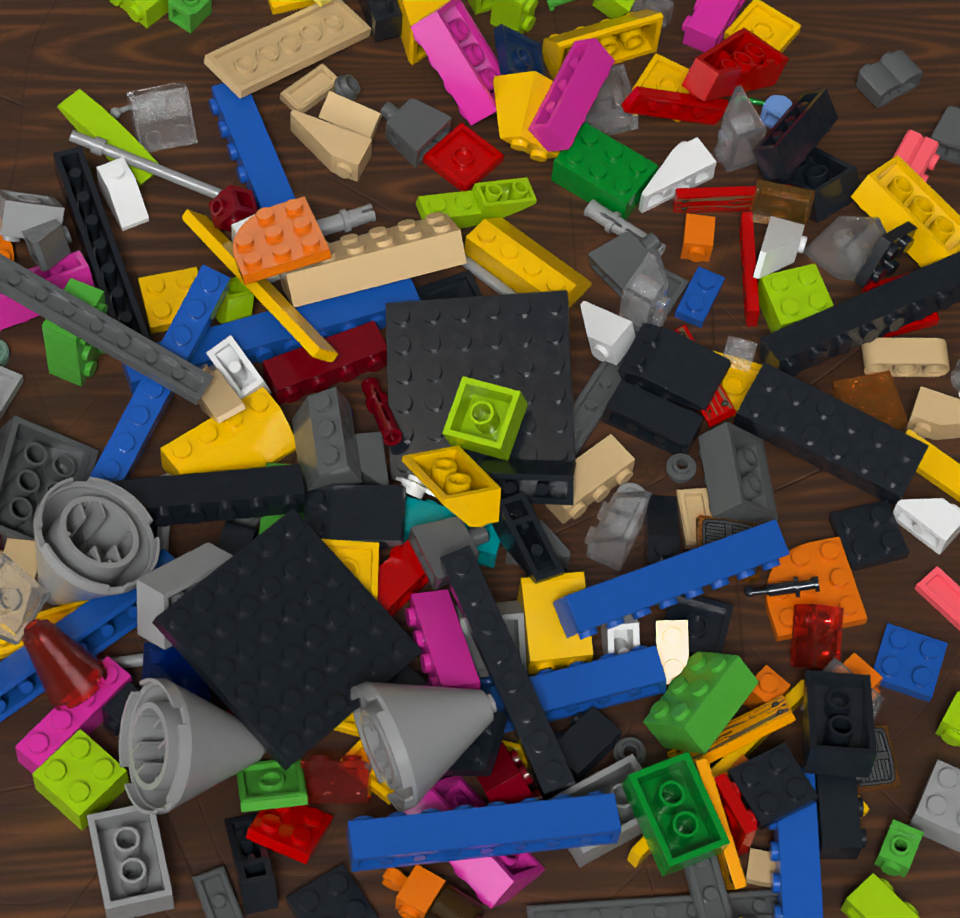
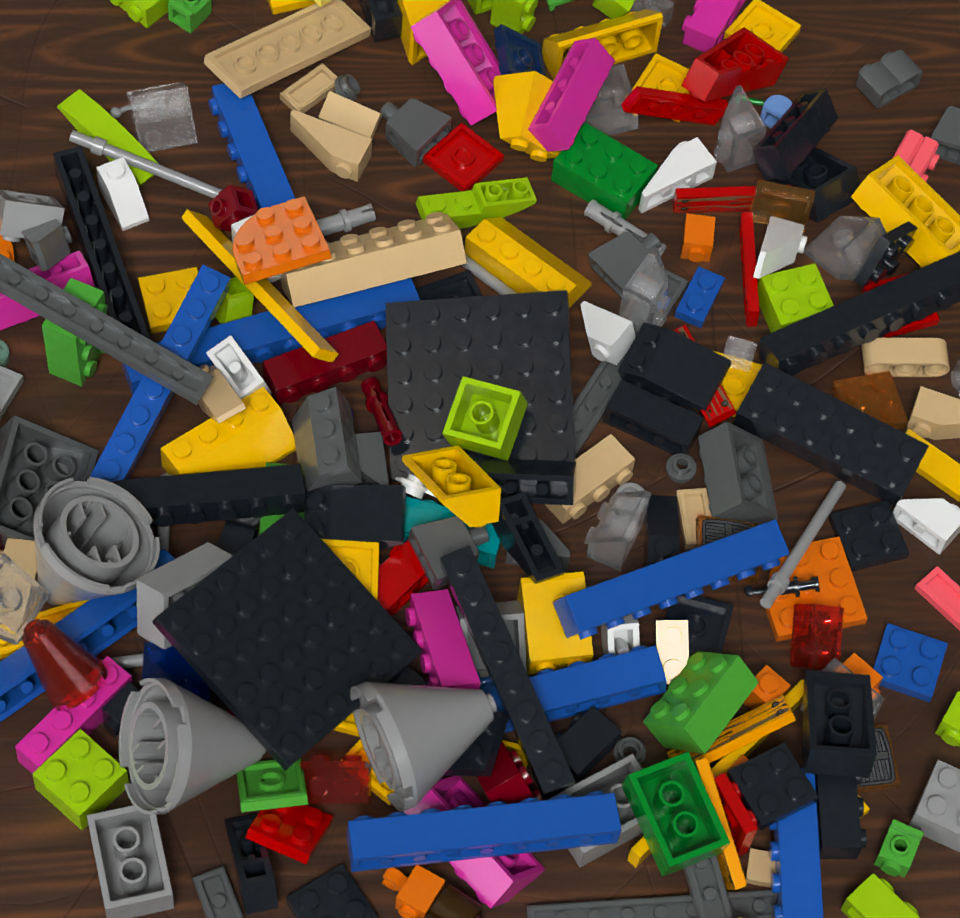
(780, 580): none -> light grey bar

